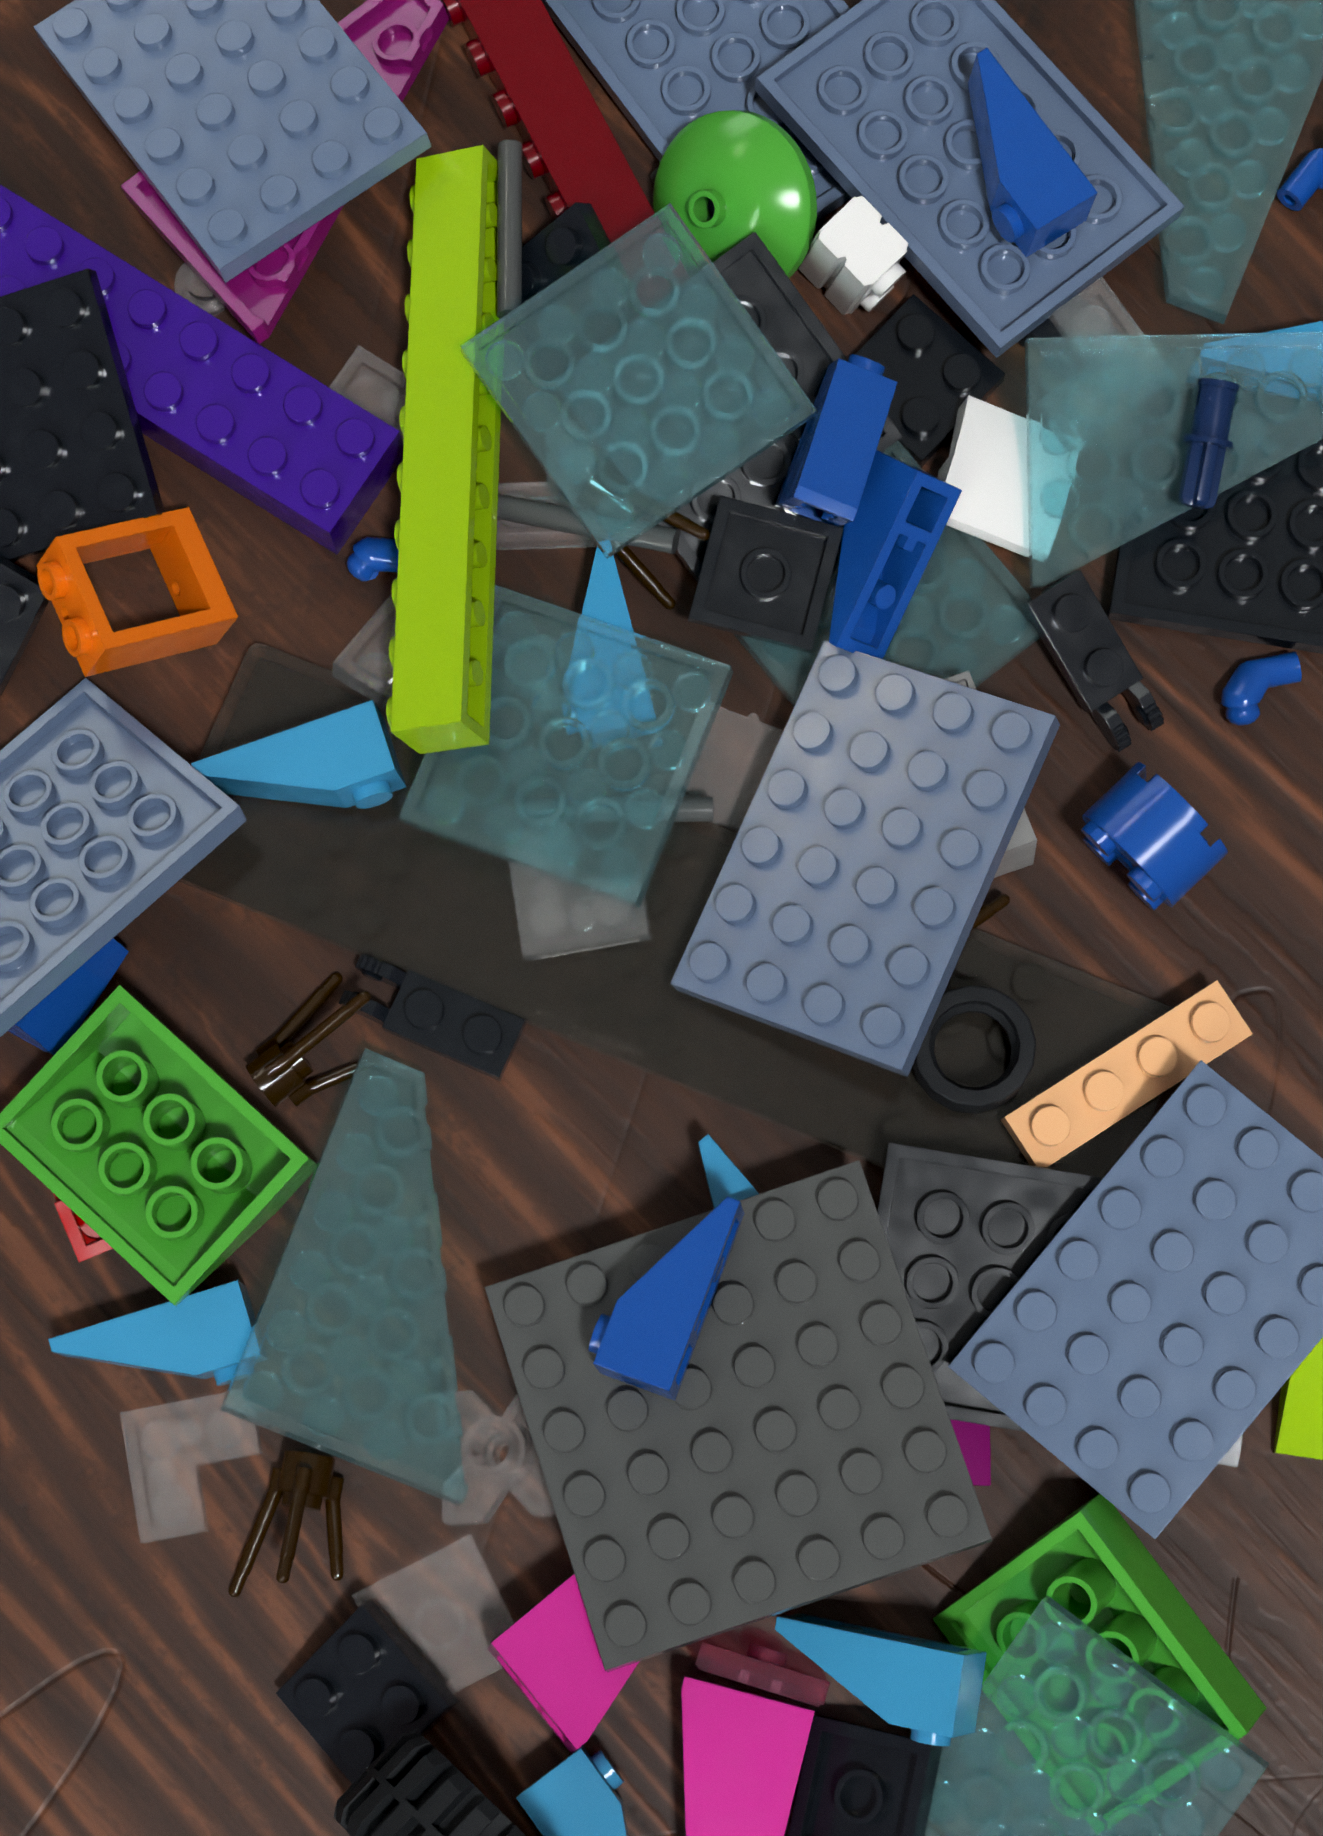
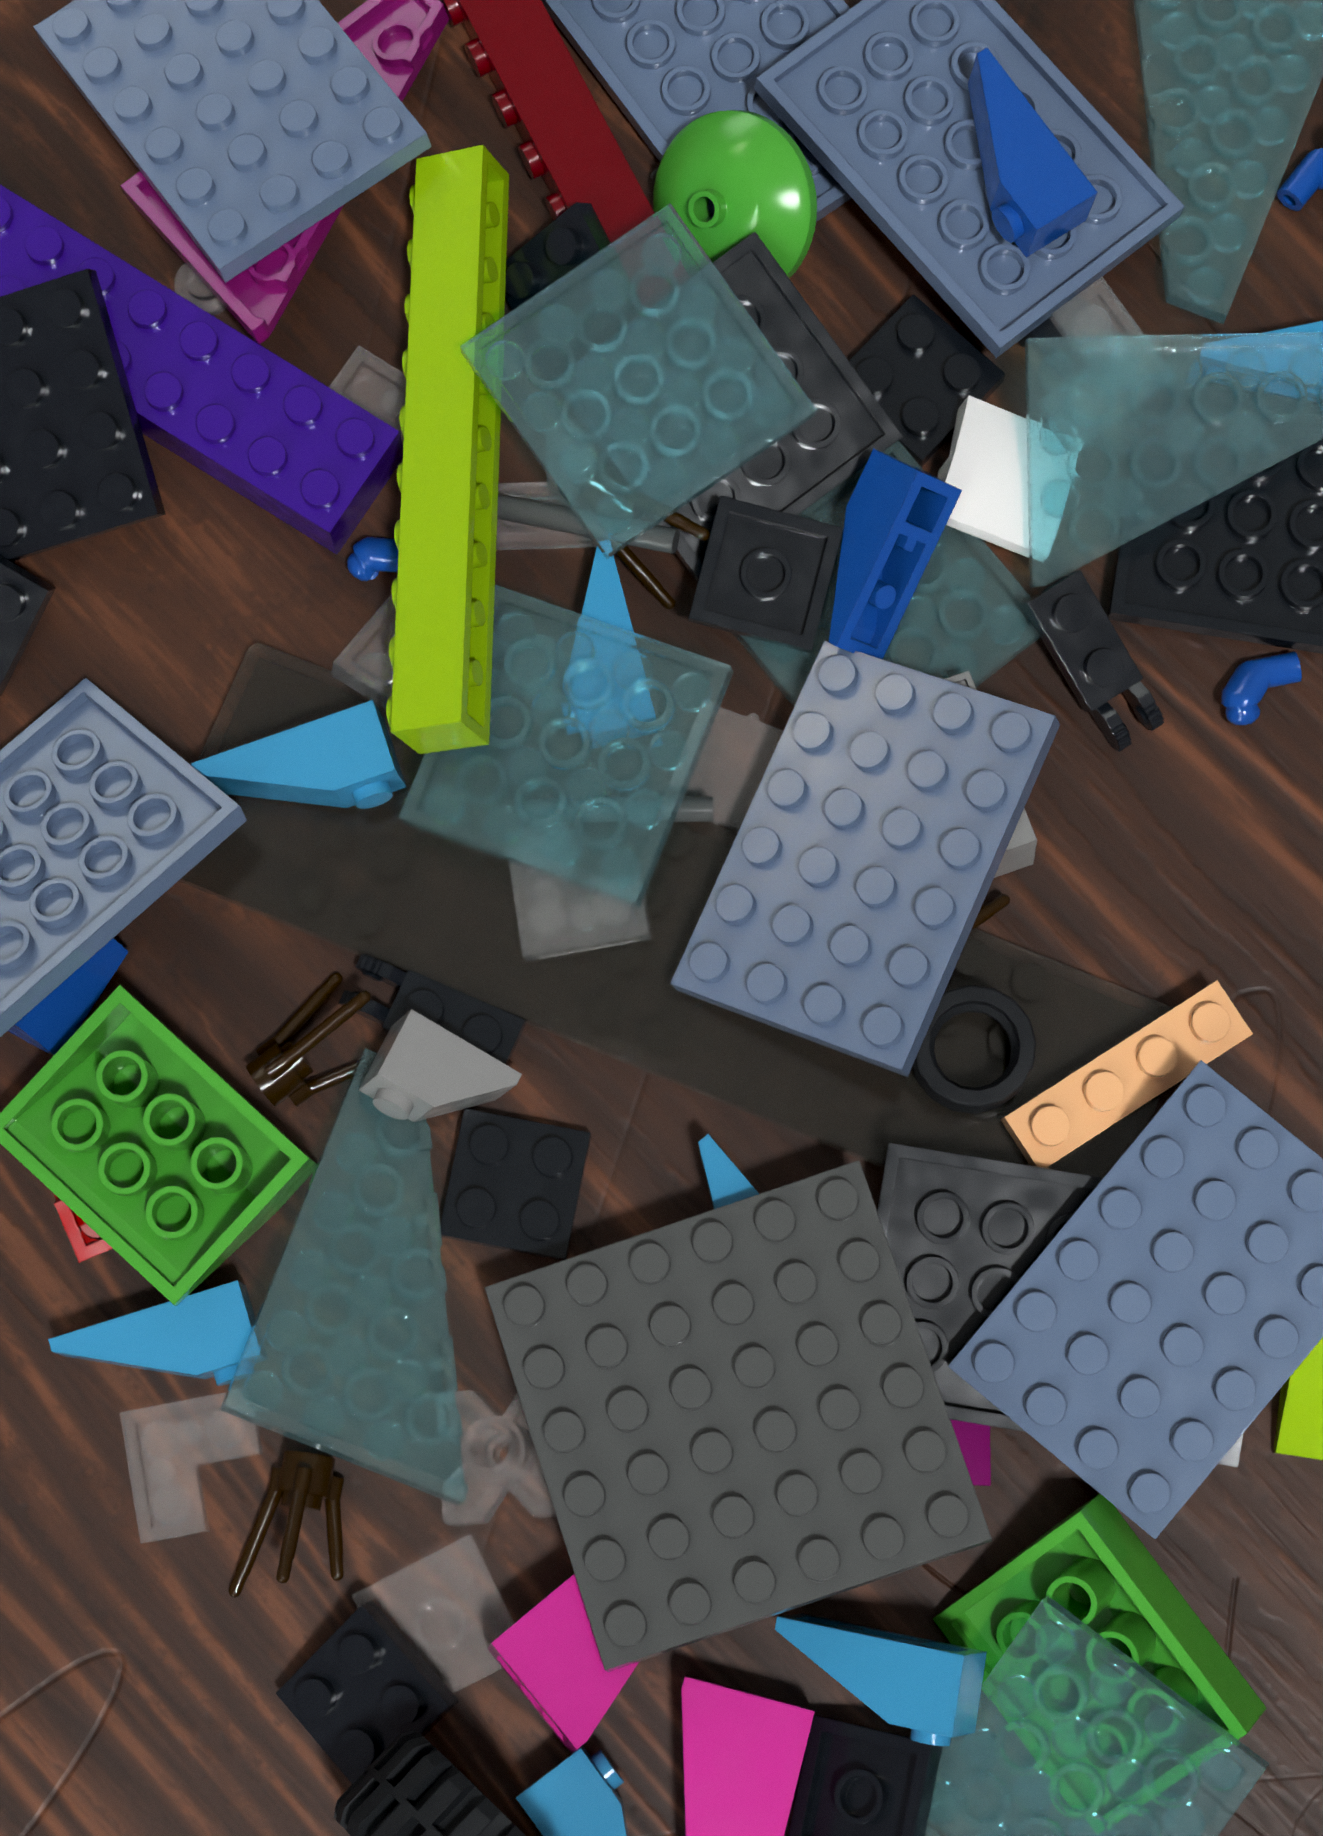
(185, 567): orange window -> none
(432, 1072): none -> light grey slope
(509, 227): dark grey bar -> none
(515, 1184): none -> black plate
(663, 1313): blue slope -> none
(764, 1670): clear pink plate -> none
(839, 442): blue slope -> none
(855, 257): white brick -> none
(1152, 836): blue brick -> none
(1207, 442): dark blue axle -> none

